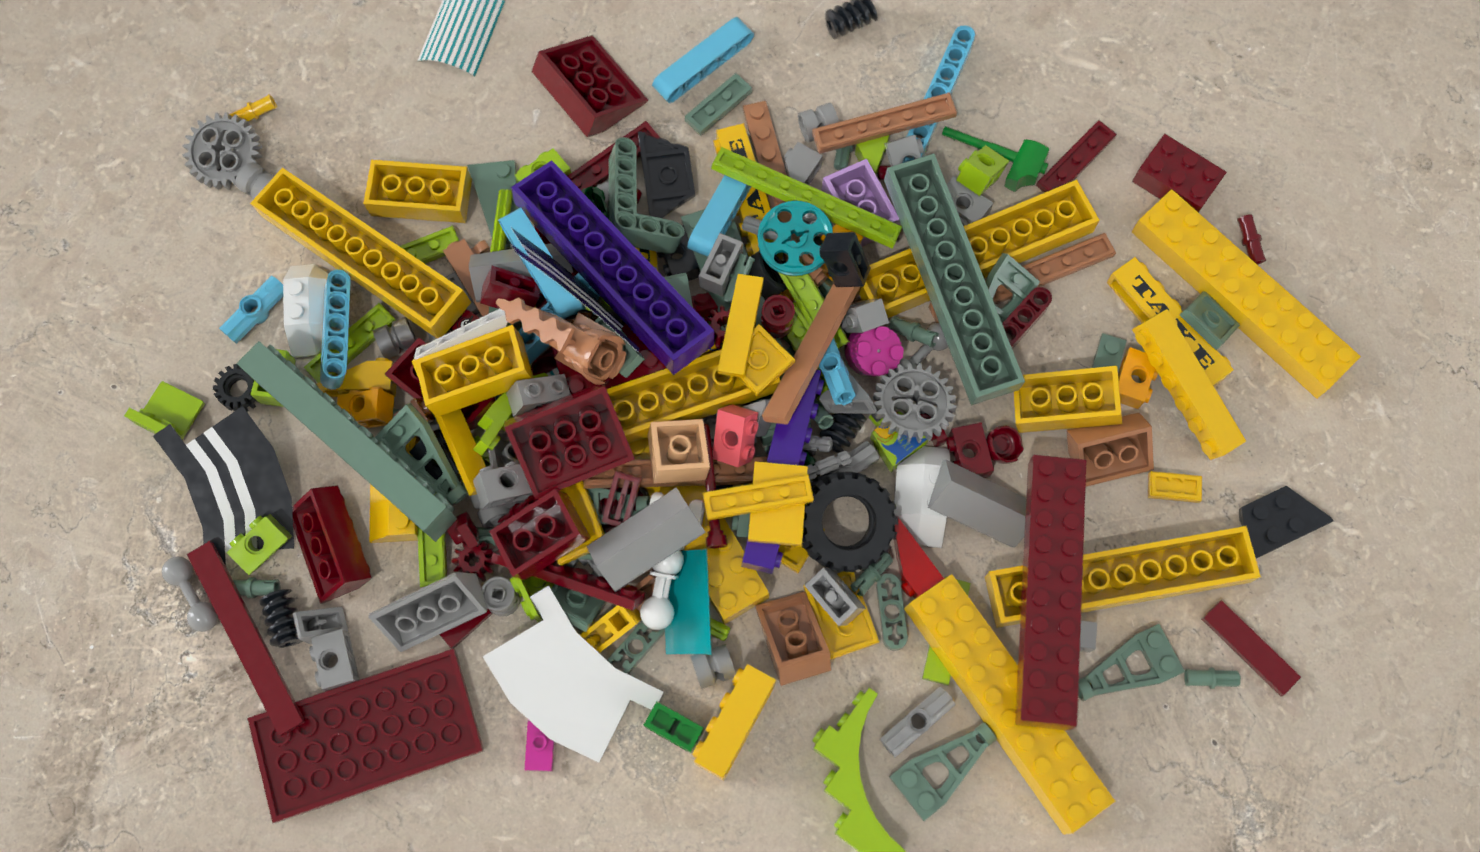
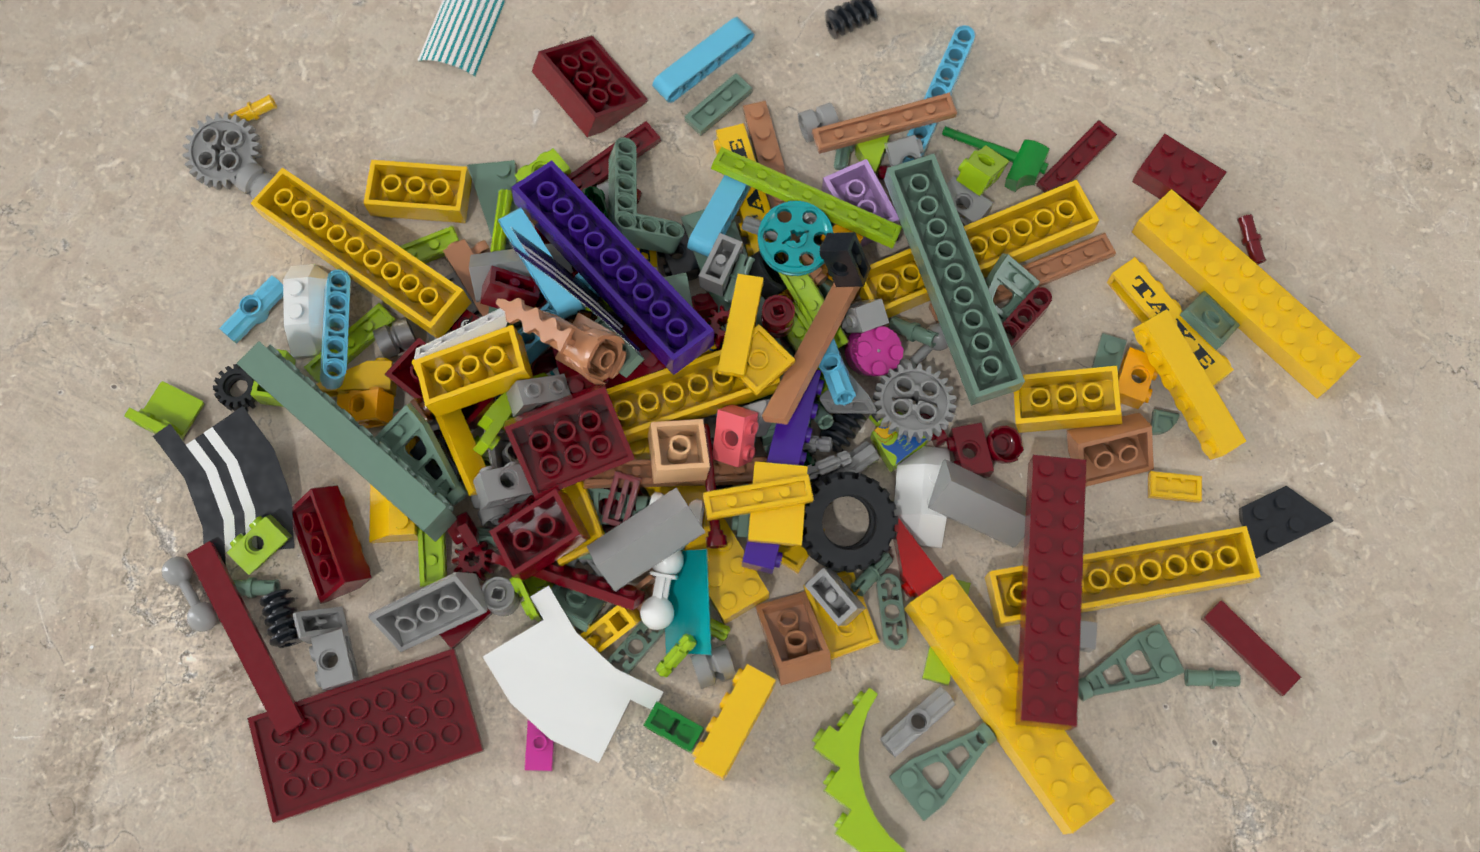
(666, 174): black wing -> none
(676, 655): none -> lime axle
(802, 163): light grey slope -> none
(1162, 421): none -> sand green tile

